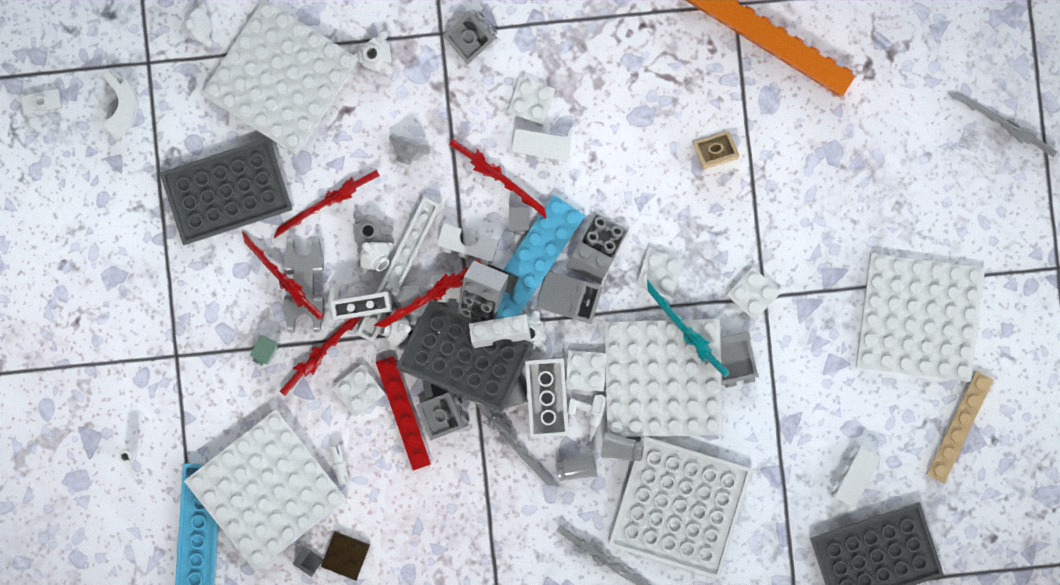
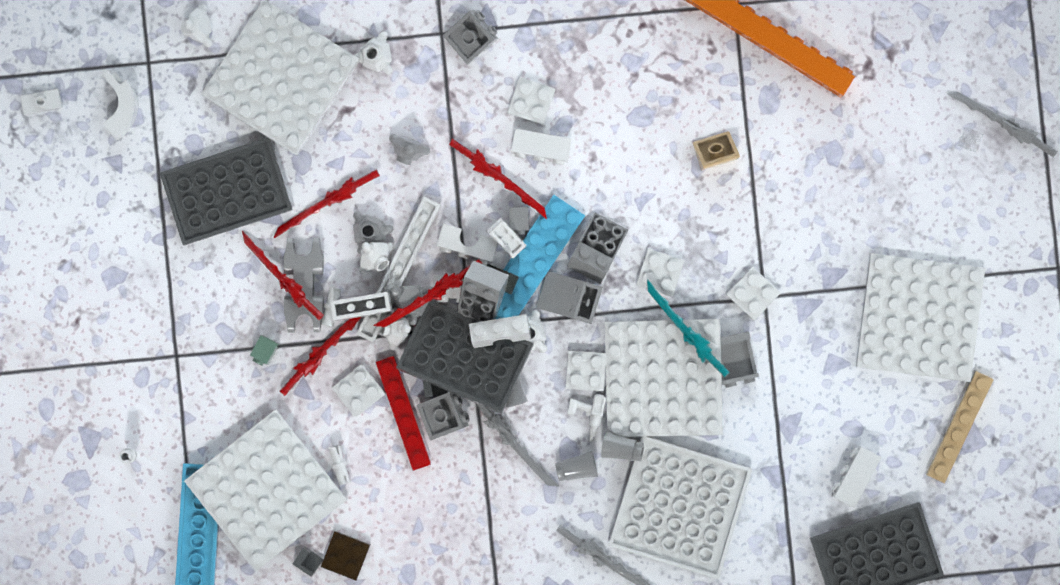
(506, 238): none -> white plate
(547, 398): white brick -> none

